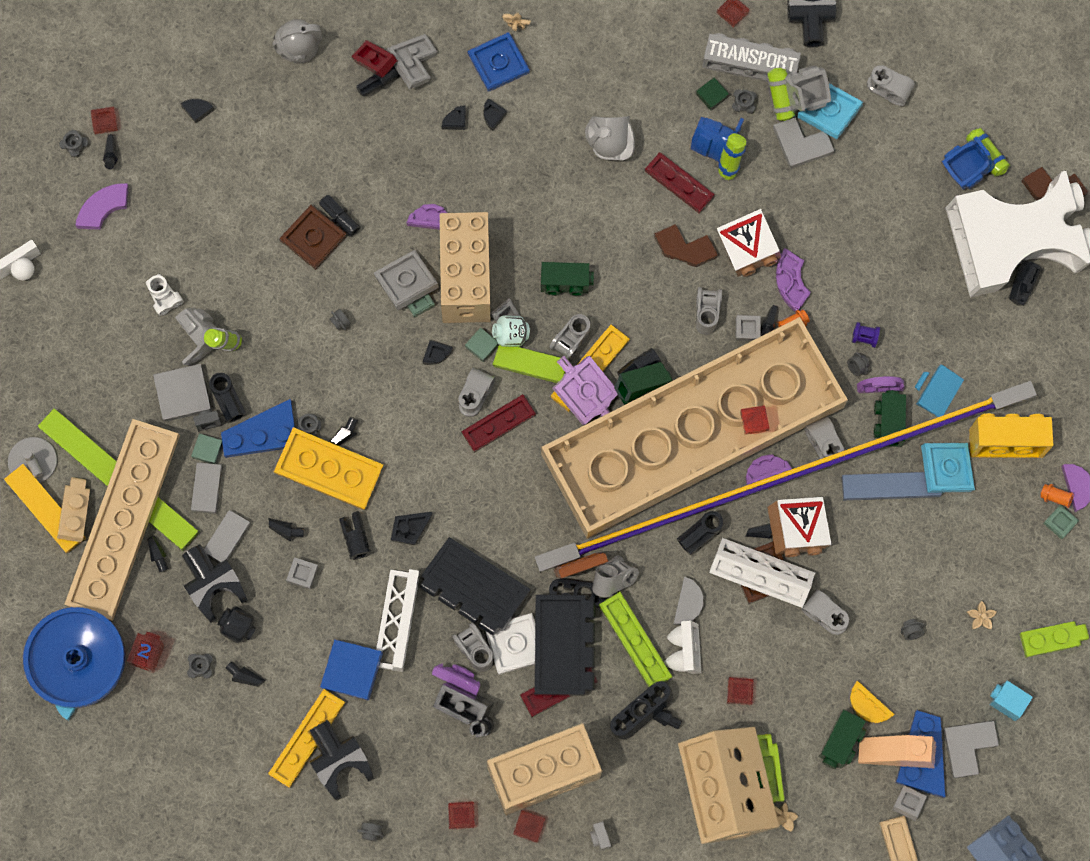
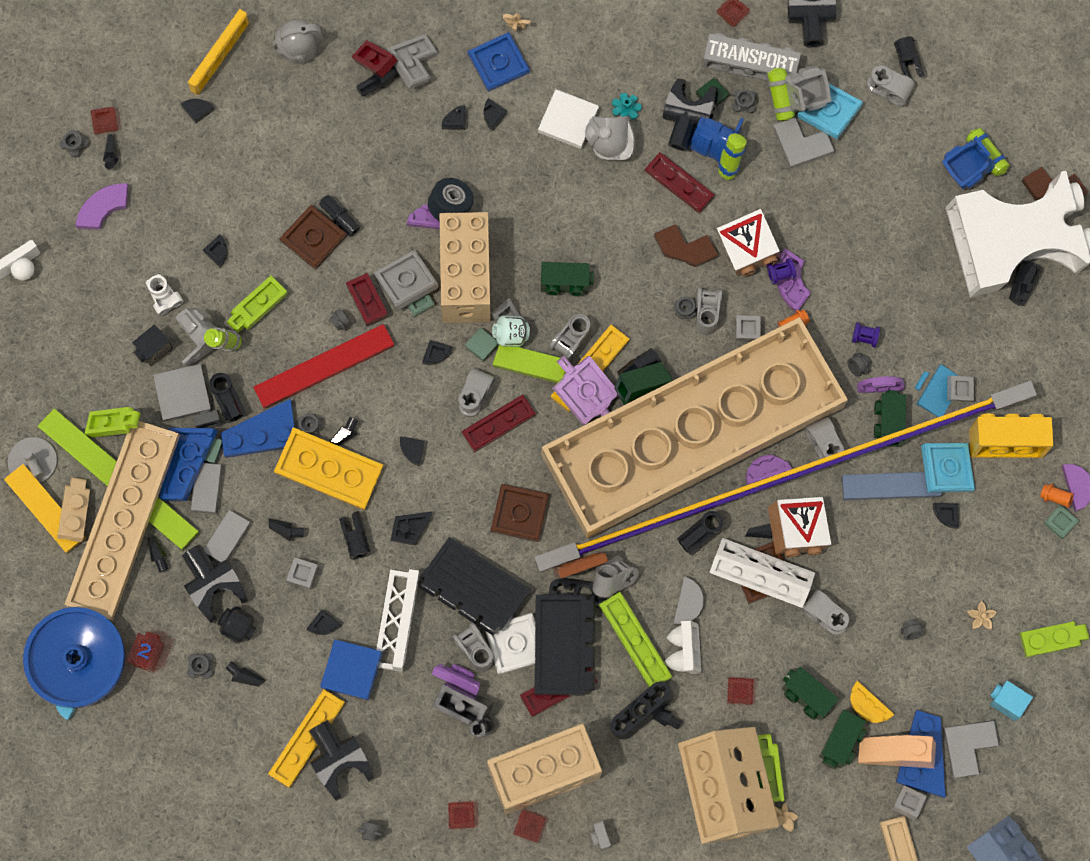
(111, 422): none -> lime hinge
(151, 346): none -> black brick
(186, 462): none -> blue wing
(216, 251): none -> black tile
(218, 52): none -> yellow tile
(257, 304): none -> lime hinge
(323, 366): none -> red tile
(323, 624): none -> black tile
(367, 299): none -> dark red plate
(412, 449): none -> black tile
(450, 196): none -> black wheel
(519, 512): none -> reddish brown tile
(567, 118): none -> white tile
(626, 106): none -> teal plant
(687, 113): none -> black connector
(689, 303): none -> dark grey plate
(754, 420): clear red tile -> none
(769, 322): black bar -> none
(781, 271): none -> dark purple bush
(809, 693): none -> dark green brick
(908, 56): none -> black hinge
(947, 514): none -> black tile
(960, 388): none -> light grey plate

